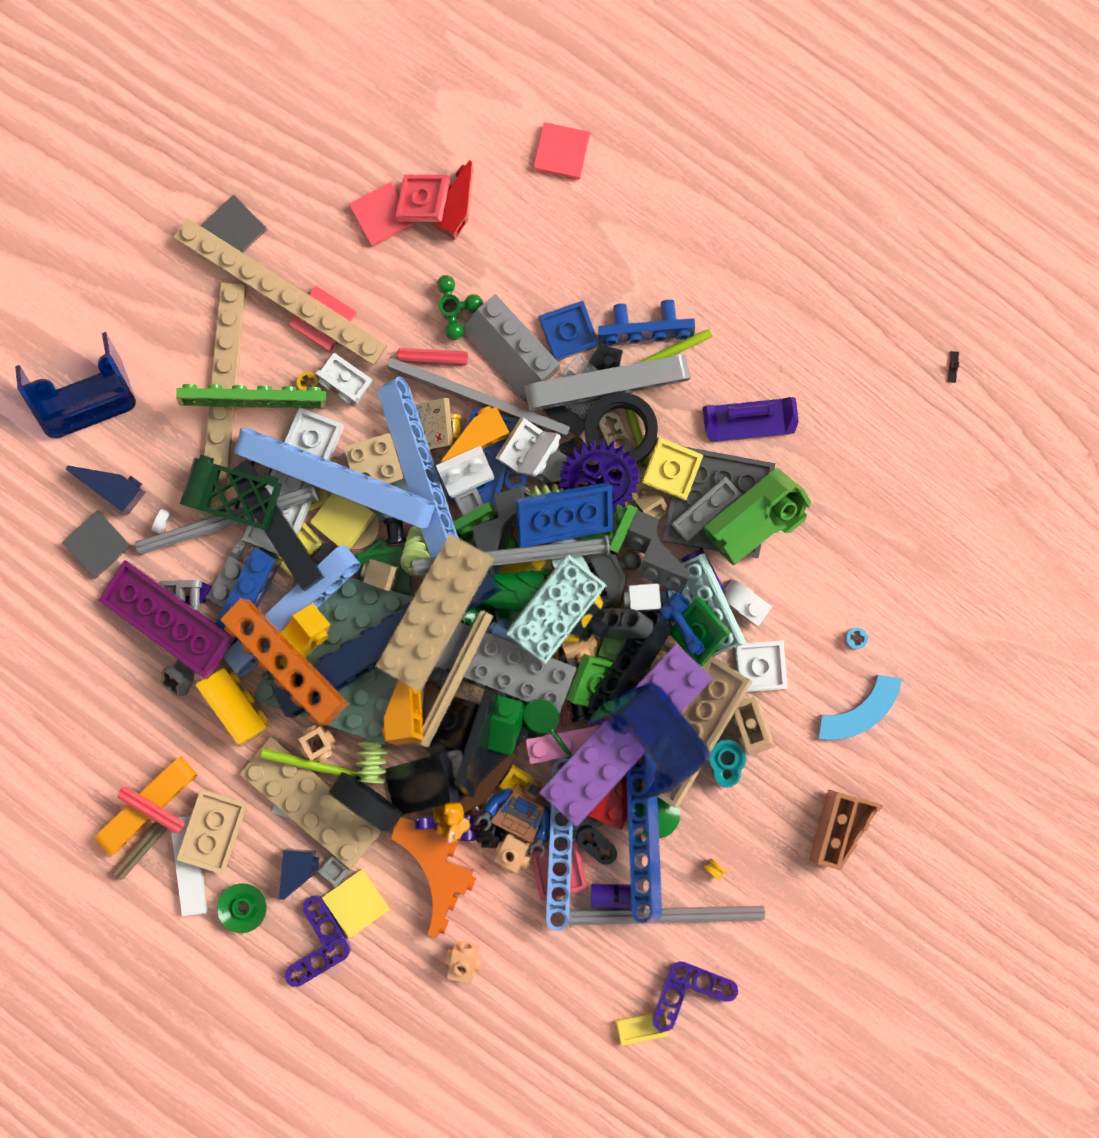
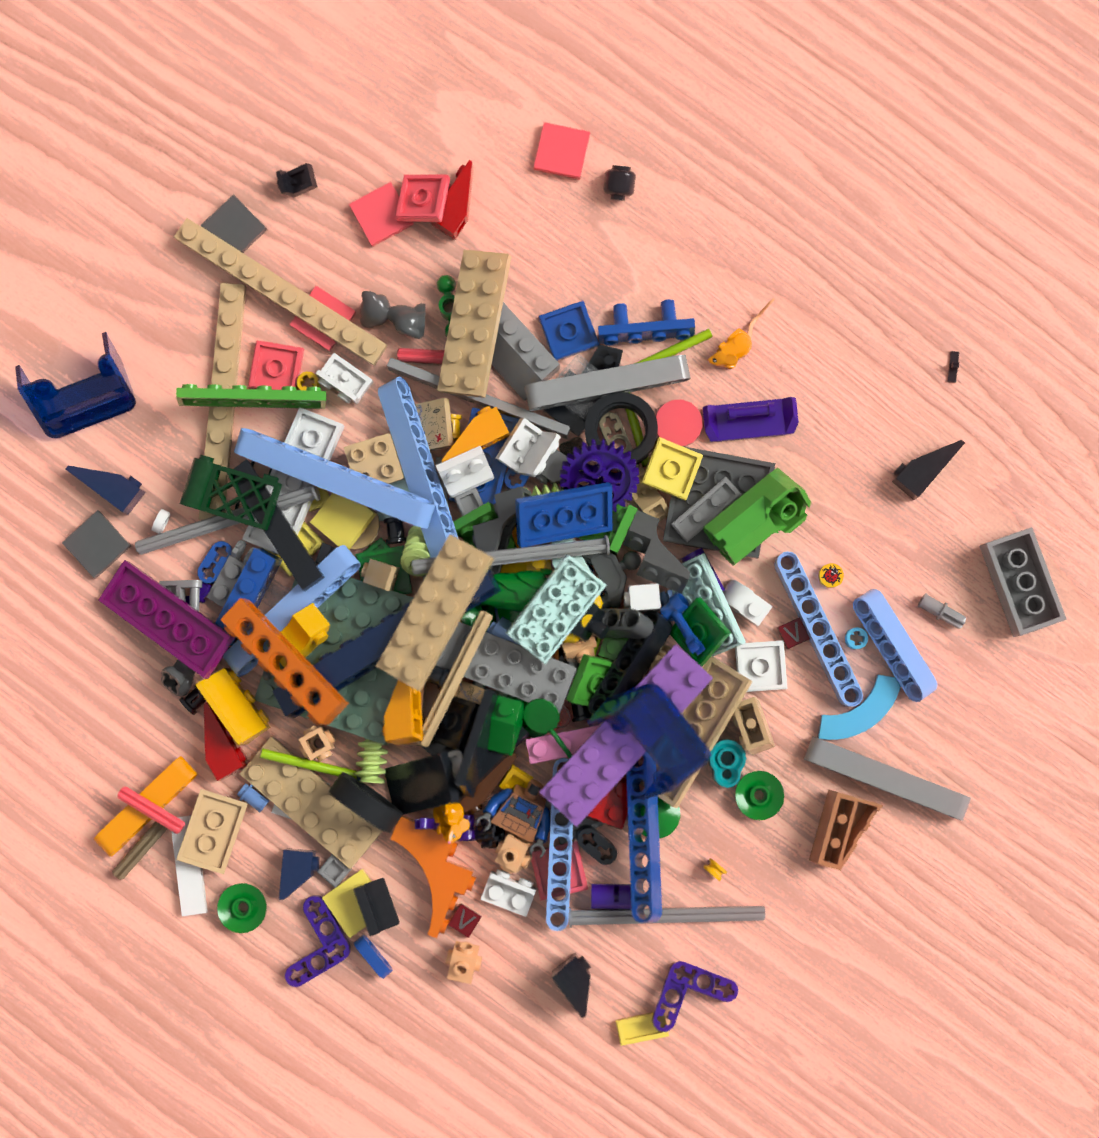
(193, 706): none -> black bush
(210, 559): none -> blue beam
(220, 749): none -> red slope
(252, 797): none -> medium blue pin
(275, 365): none -> coral tile
(296, 180): none -> black bracket
(373, 956): none -> blue beam
(376, 906): none -> black panel
(407, 320): none -> dark grey animal
(465, 920): none -> dark red tile
(474, 323): none -> tan plate
(509, 893): none -> white bracket
(574, 982): none -> black slope
(619, 182): none -> black head
(679, 422): none -> coral tile
(736, 346): none -> light orange animal
(772, 795): none -> green dish
(793, 633): none -> dark red tile
(827, 638): none -> light blue beam
(831, 575): none -> tile
(887, 778): none -> light grey beam
(895, 645): none -> light blue beam
(920, 472): none -> black slope
(942, 611): none -> light grey axle
(1022, 582): none -> light grey brick

